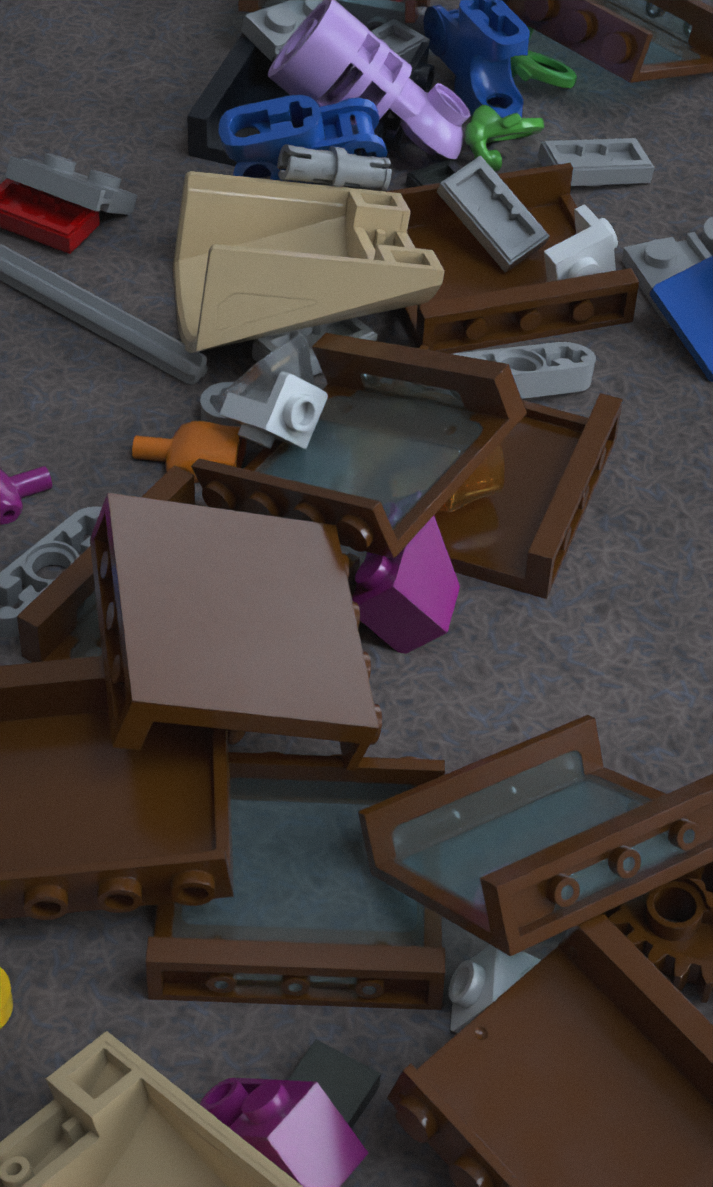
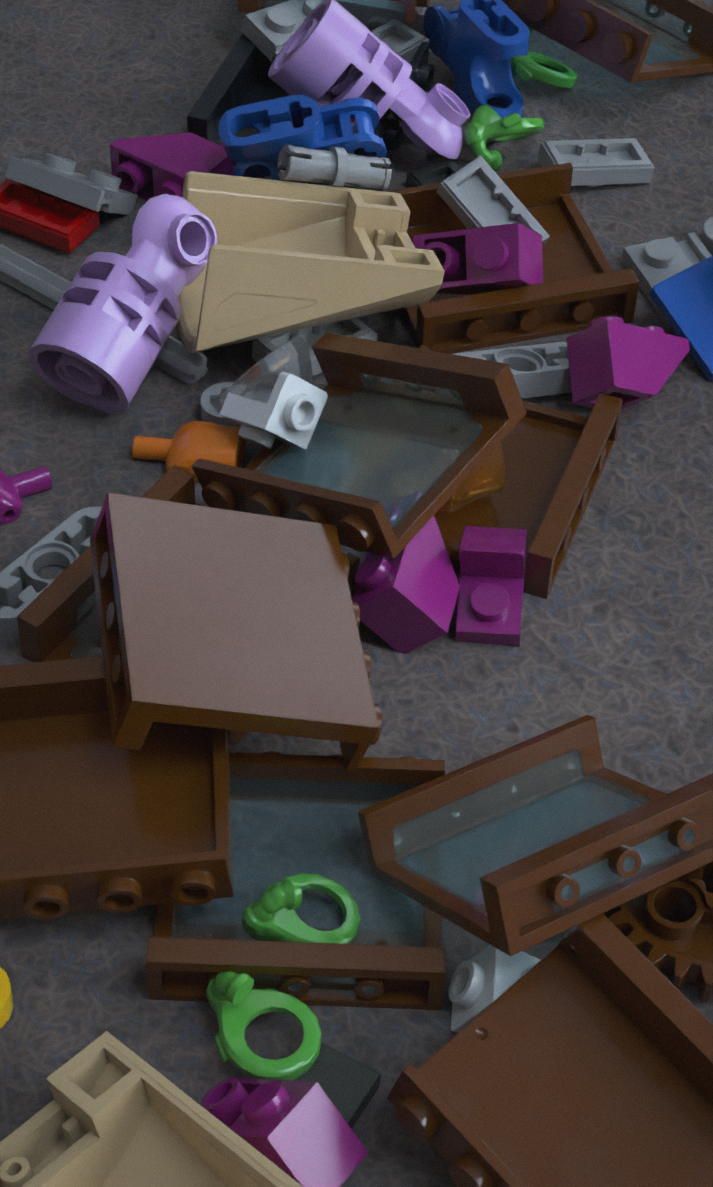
(123, 307): none -> lavender cylinder
(160, 162): none -> magenta slope
(238, 1005): none -> bright green piece
(274, 915): none -> bright green piece
(486, 258): none -> magenta slope
(491, 585): none -> magenta slope
(584, 253): white bracket -> none
(621, 361): none -> magenta slope

